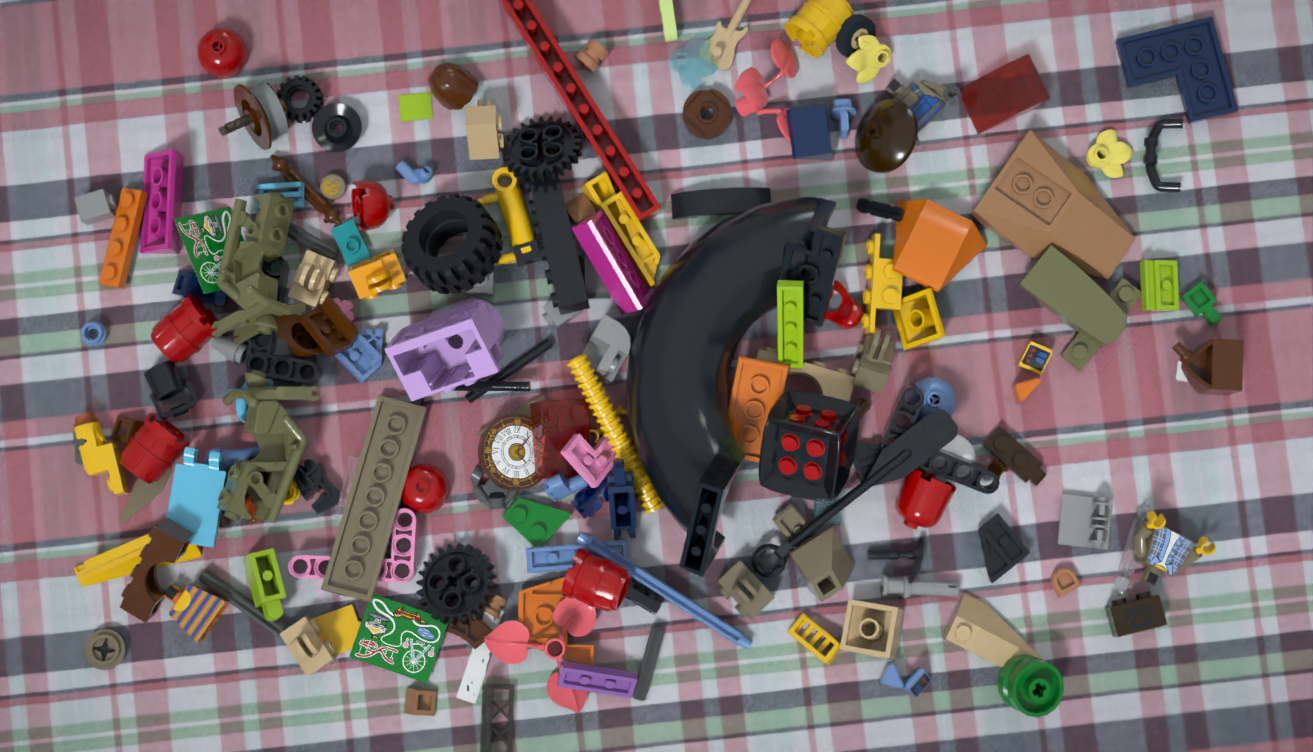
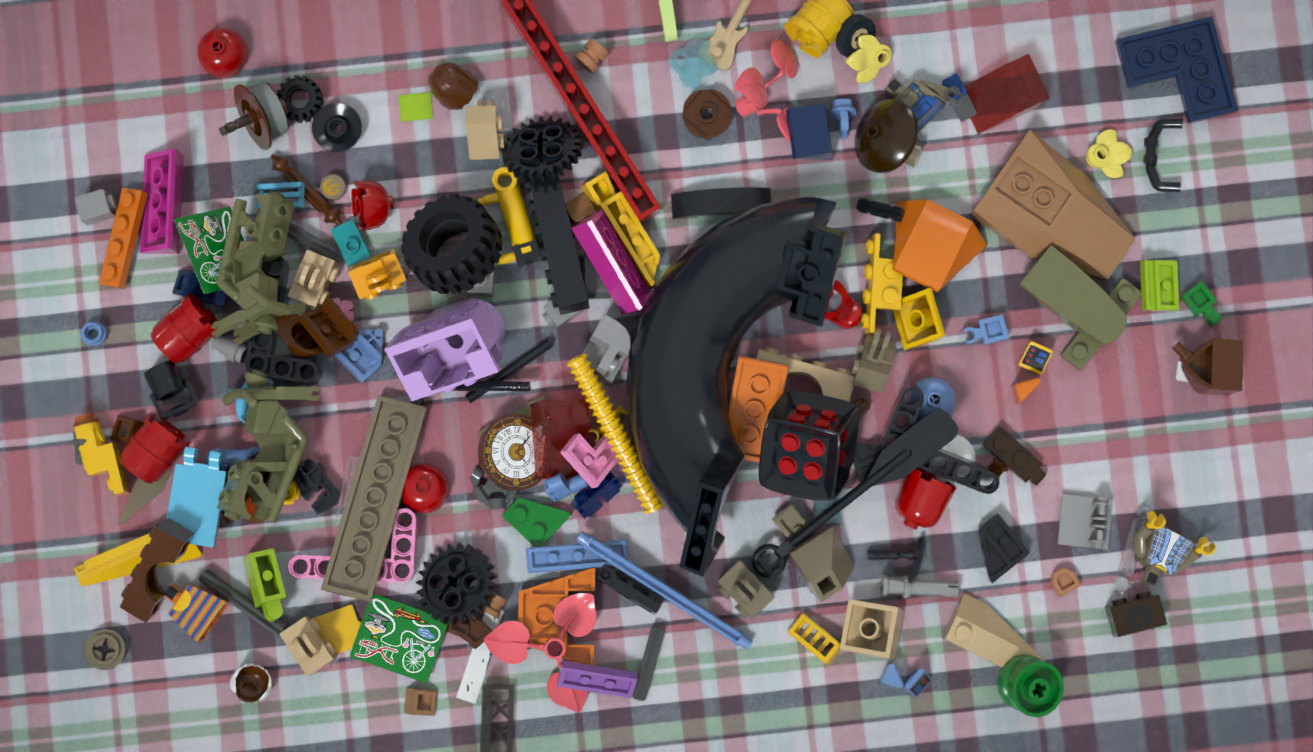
(251, 683): none -> reddish brown hair
(414, 176): medium blue arm -> none
(596, 581): red piece -> none
(621, 500): dark blue hinge -> none
(790, 322): lime plate -> none
(915, 155): none -> dark tan tile
(964, 107): none -> sticker
(990, 330): none -> medium blue plate

